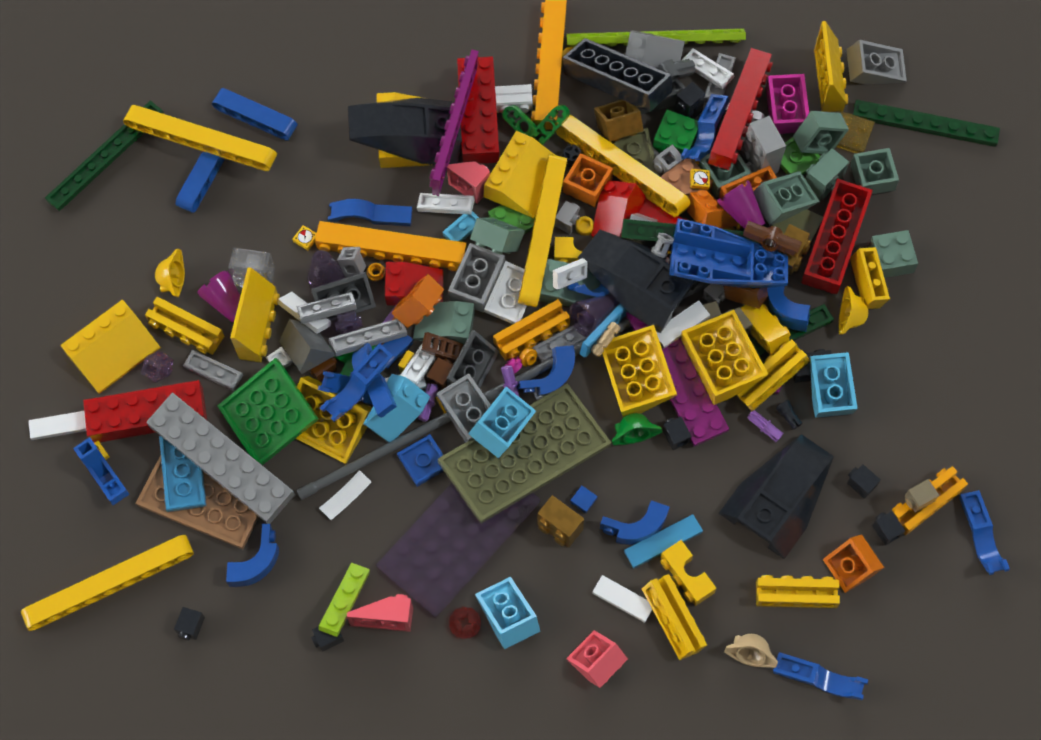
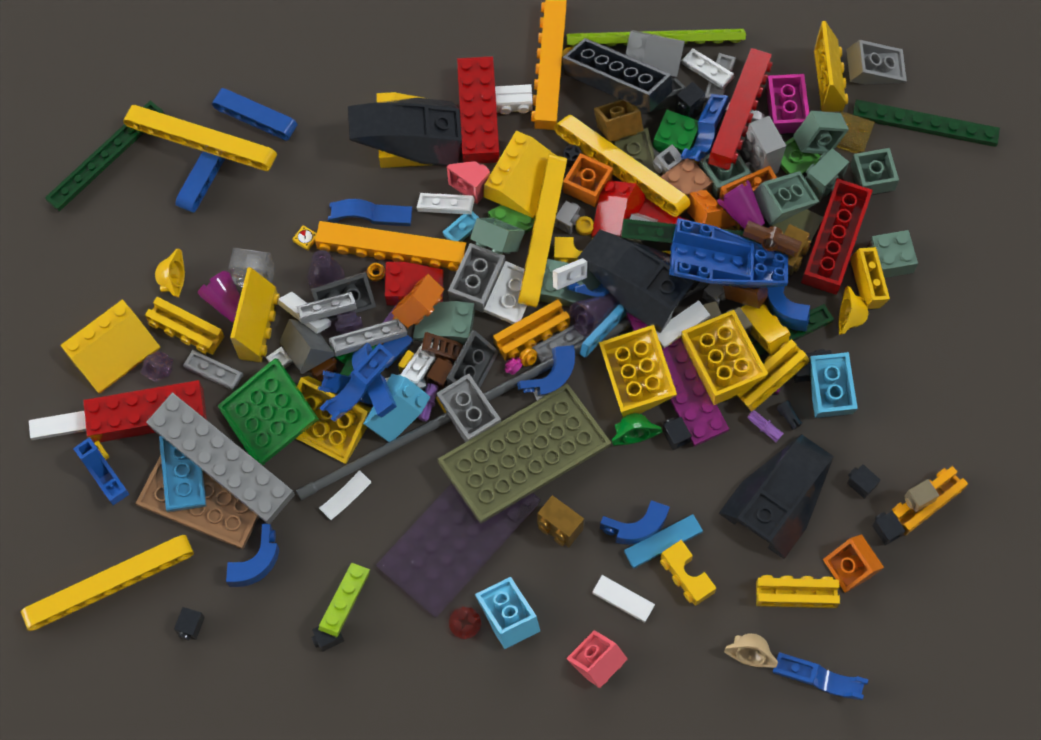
(351, 261): light grey brick -> none
(388, 614): coral slope -> none
(421, 460): blue tile -> none
(453, 124): magenta plate -> none
(502, 422): medium azure slope -> none
(509, 379): medium lavender axle -> none
(533, 128): green beam -> none
(583, 499): blue tile -> none
(605, 339): tan axle -> none
(662, 251): light grey bush -> none
(674, 617): yellow brick -> none
(678, 69): dark grey piece -> none
(700, 179): tile -> none
(982, 532): blue piece -> none

